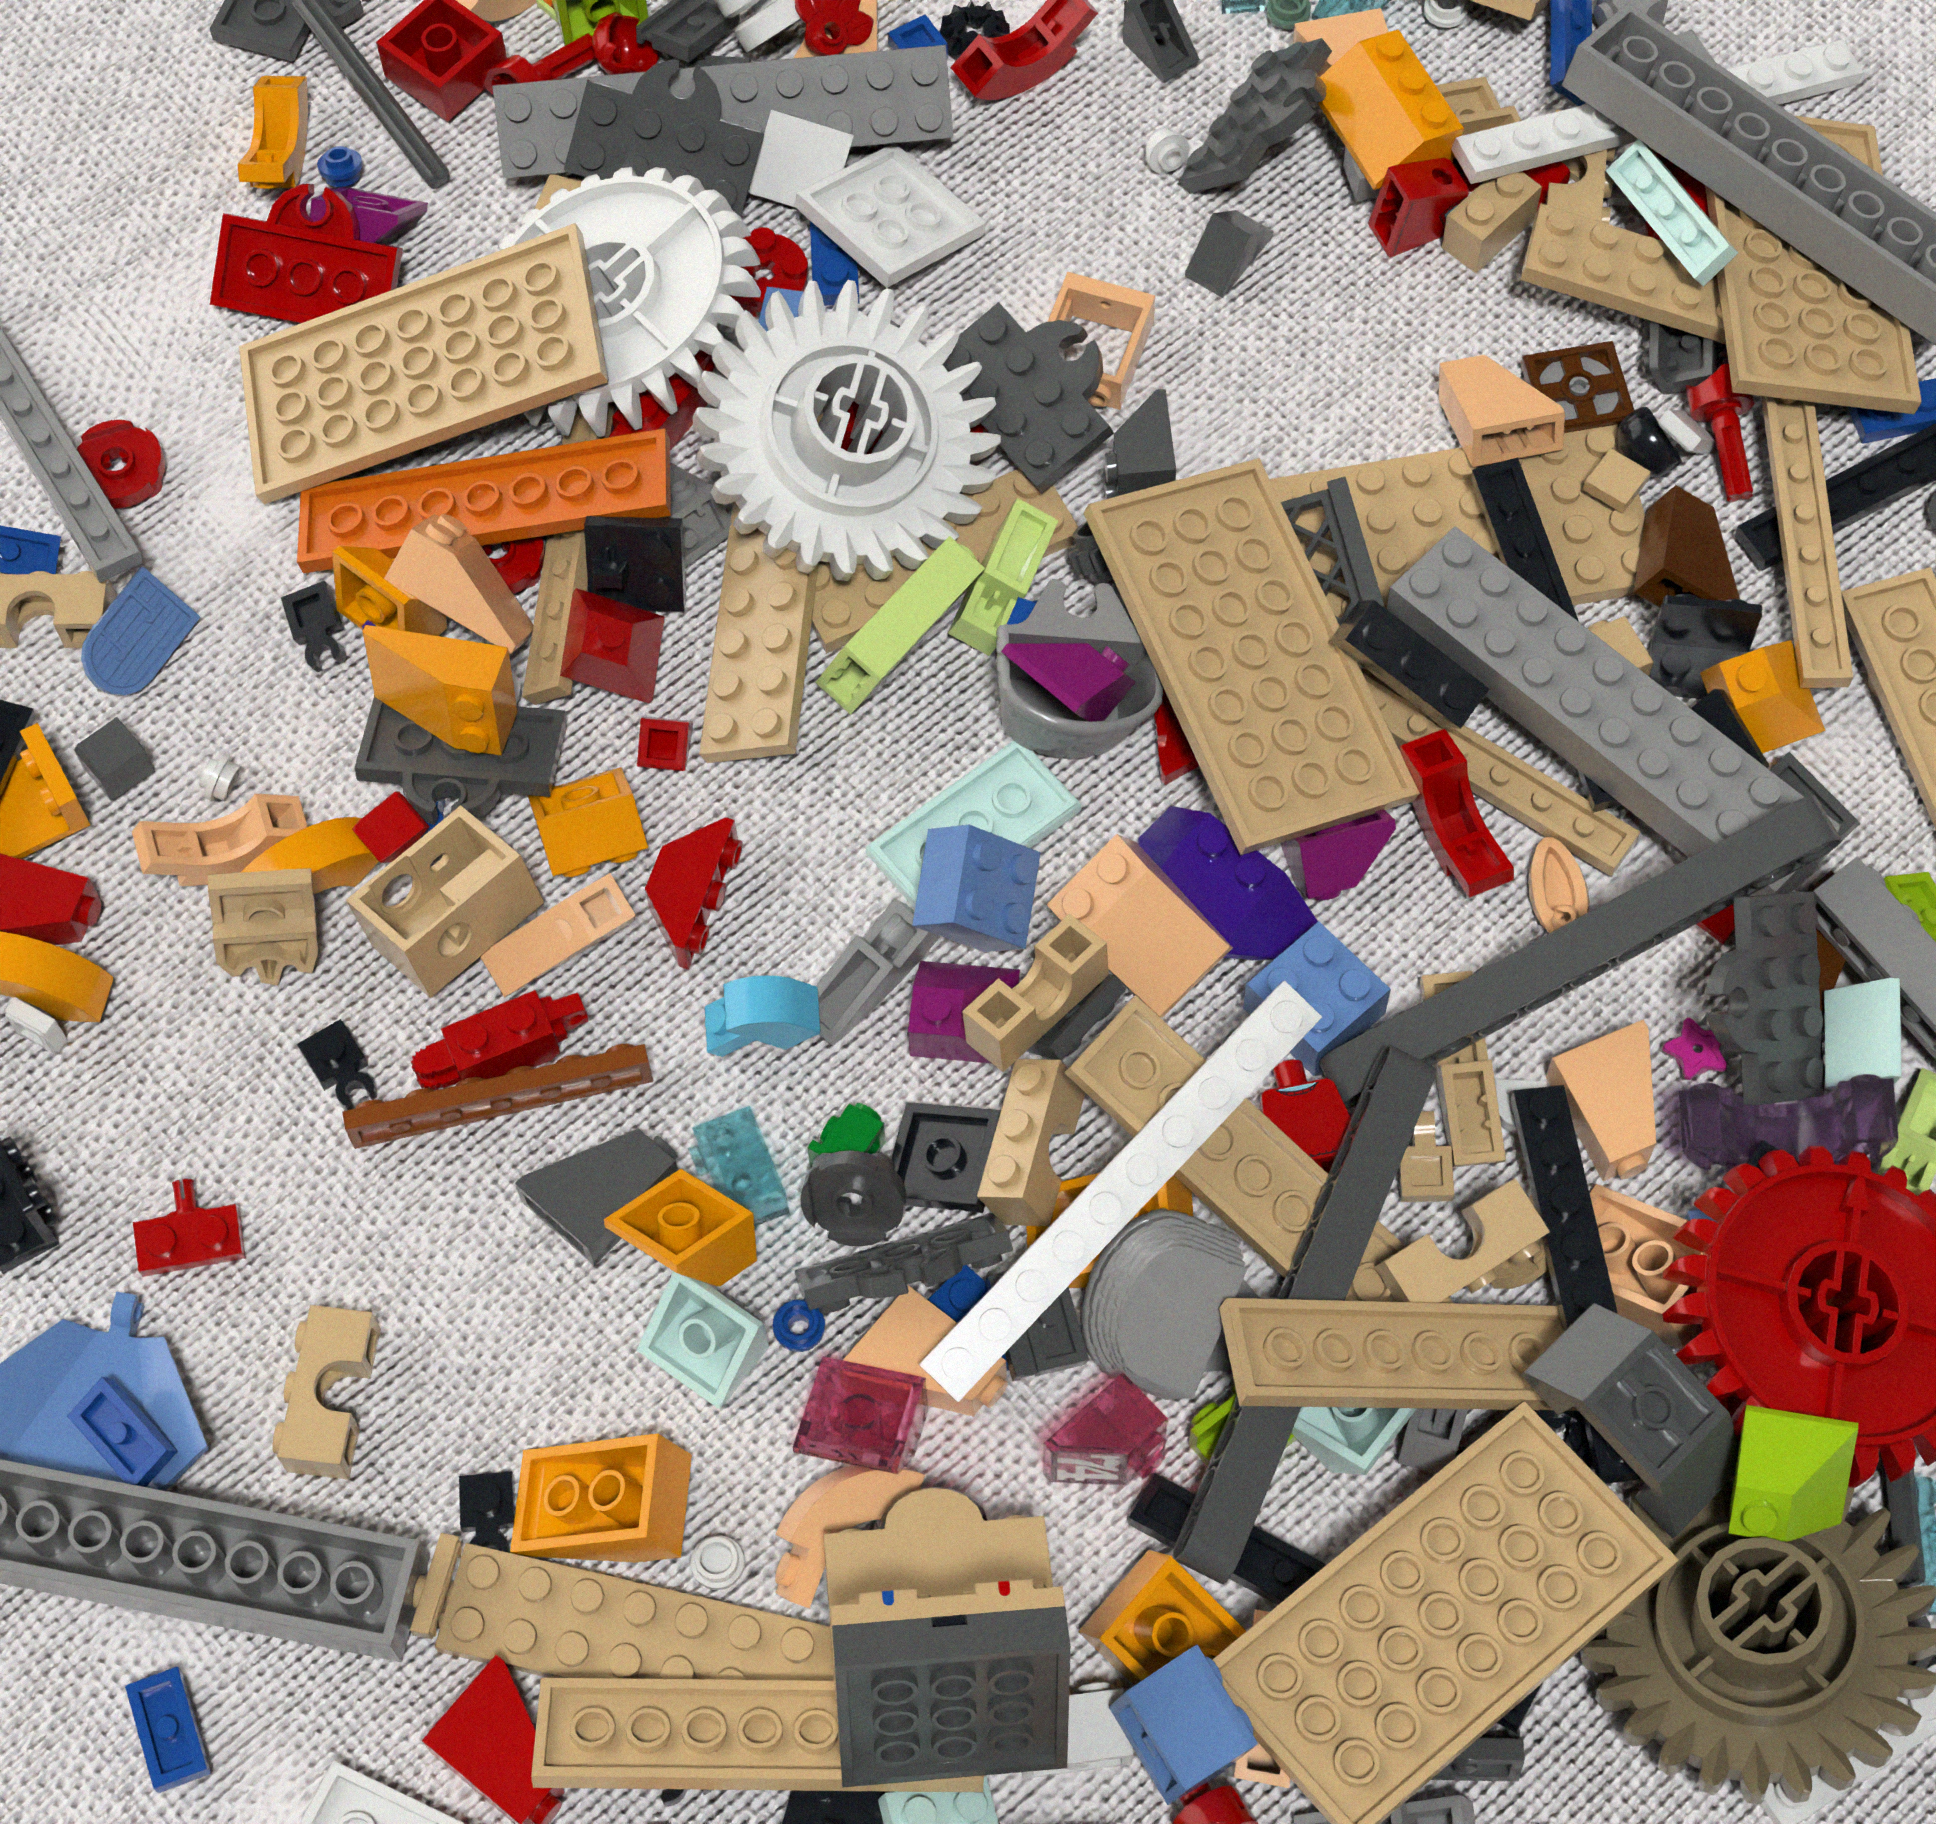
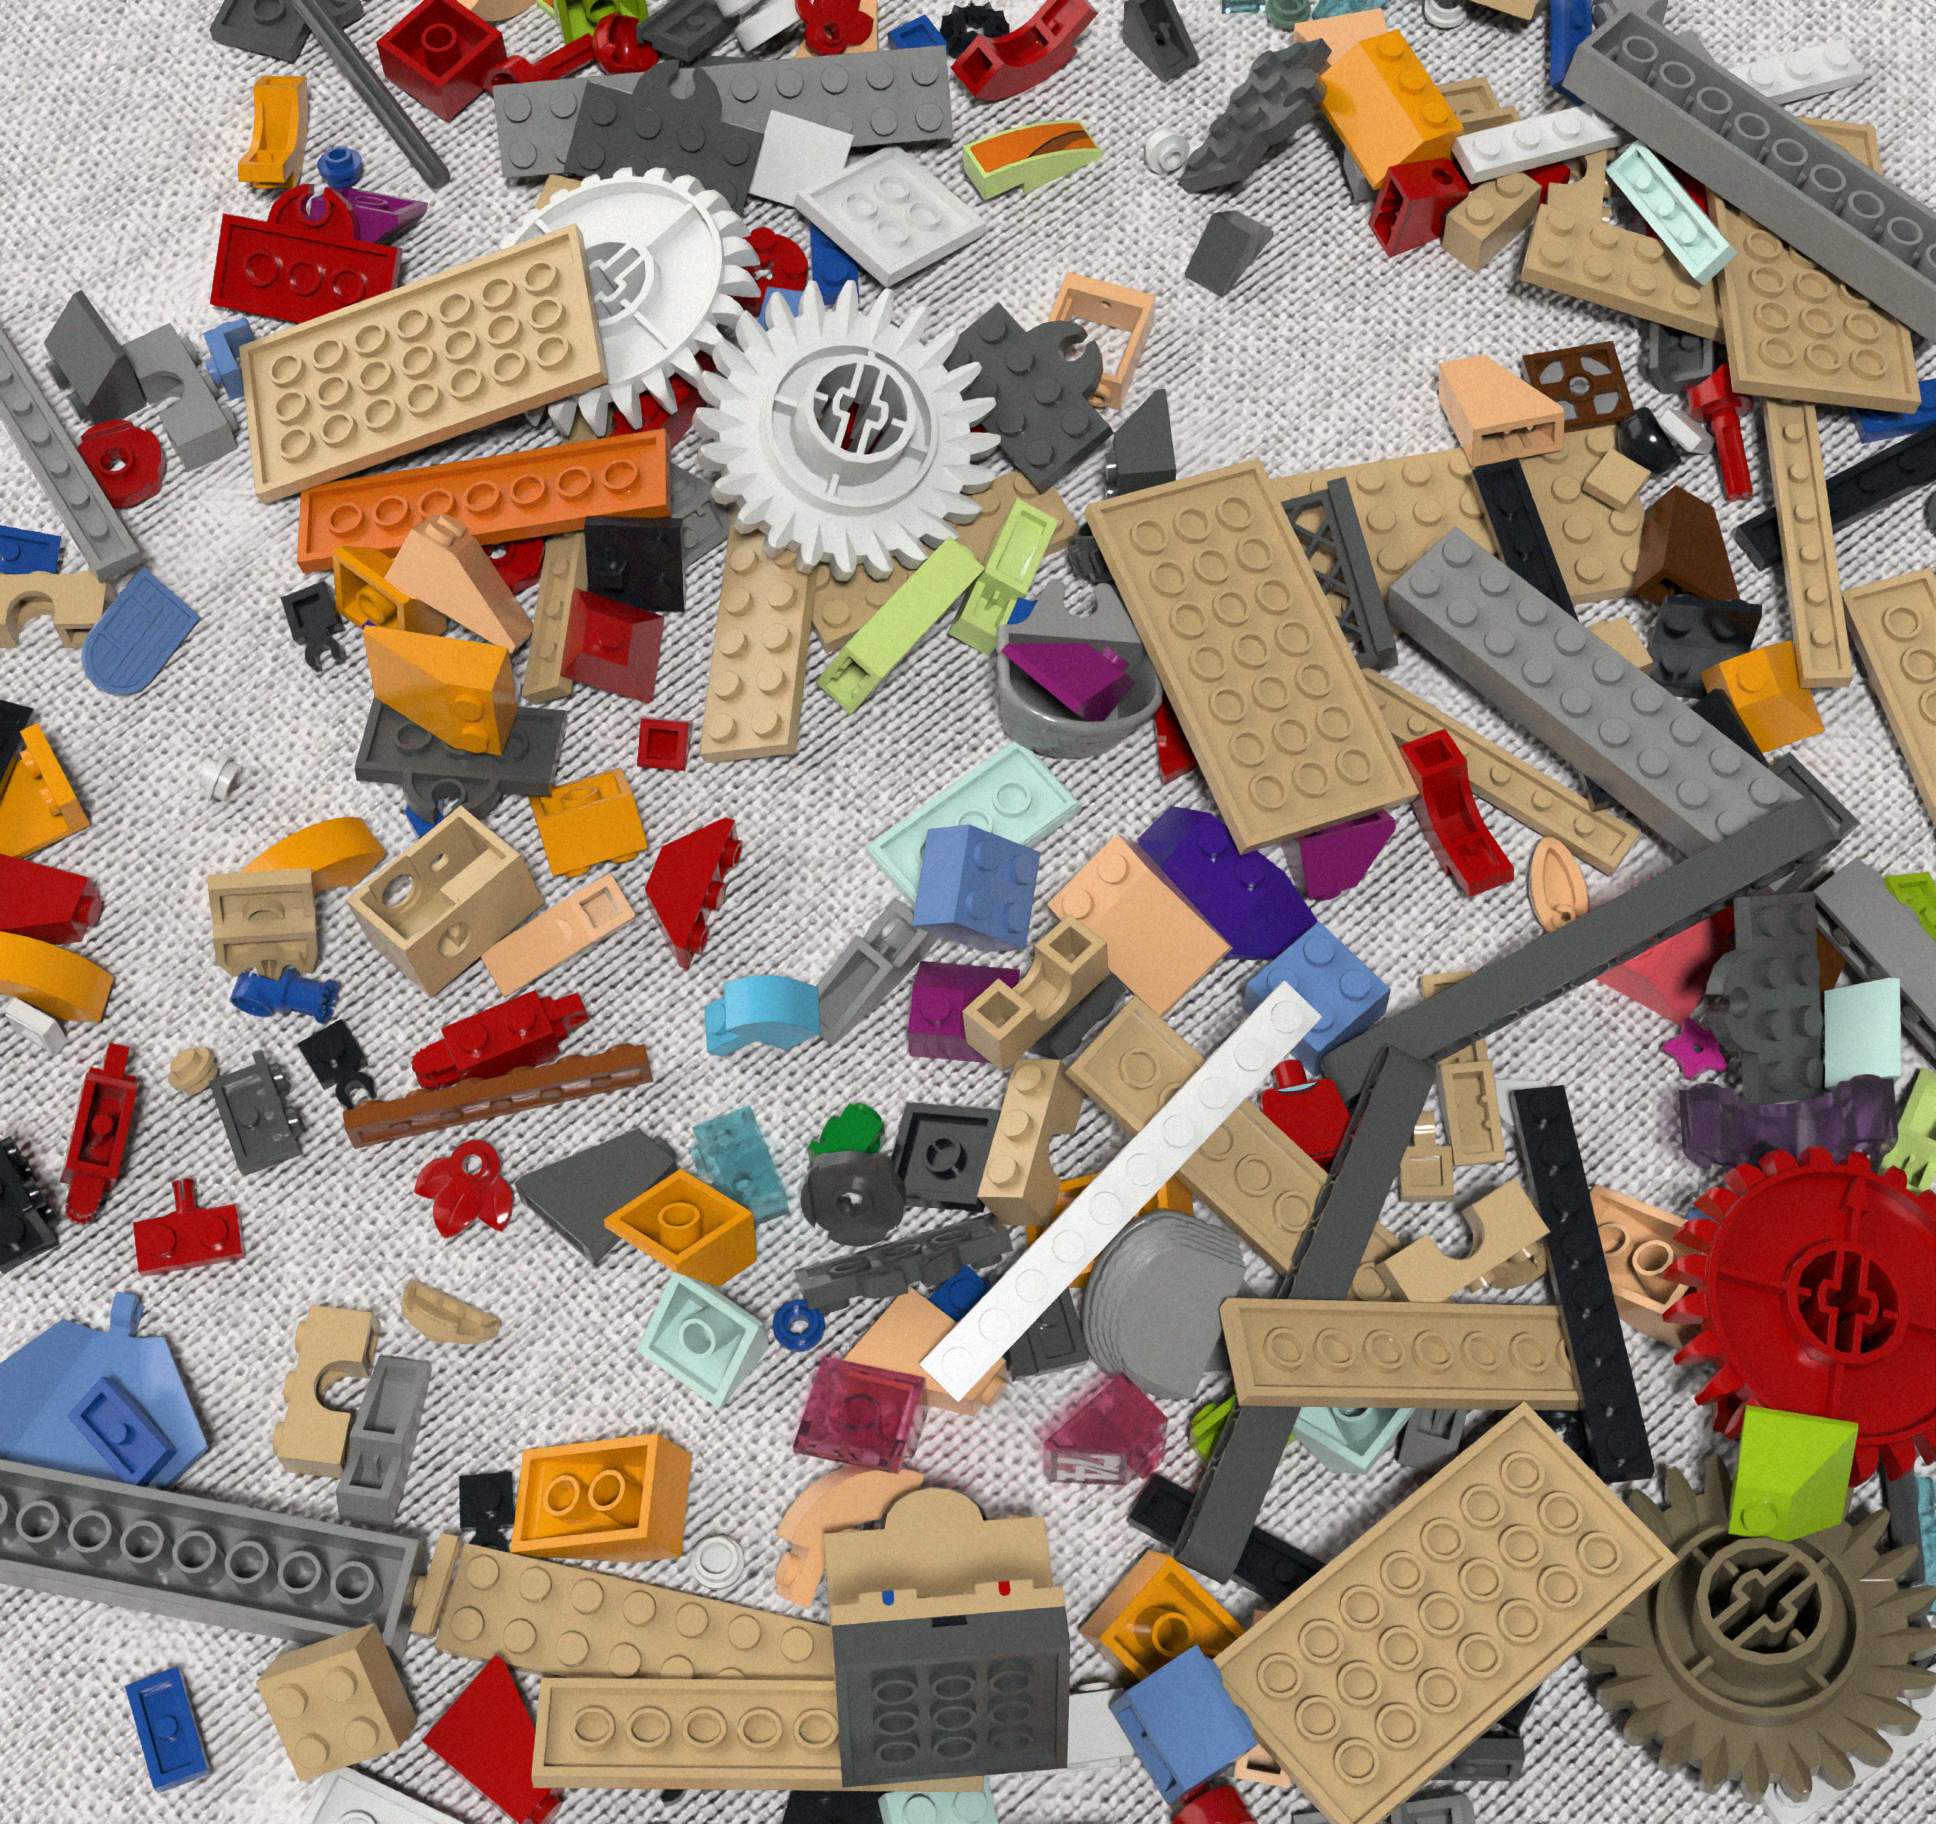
(91, 365): none -> dark grey slope
(98, 1134): none -> red hinge
(114, 759): dark grey piece -> none
(166, 369): none -> light grey arch
(192, 1070): none -> tan plate
(220, 844): light nougat arch -> none
(224, 349): none -> medium blue bracket
(255, 1116): none -> dark grey bracket
(291, 993): none -> blue connector
(337, 1702): none -> tan brick
(383, 1441): none -> light grey slope
(390, 828): red slope -> none
(446, 1318): none -> tan plate
(465, 1196): none -> red plate
(1028, 156): none -> slope
(1409, 664): black brick -> none
(1611, 1099): light nougat slope -> none
(1644, 1408): dark grey slope -> none
(1673, 973): none -> coral slope

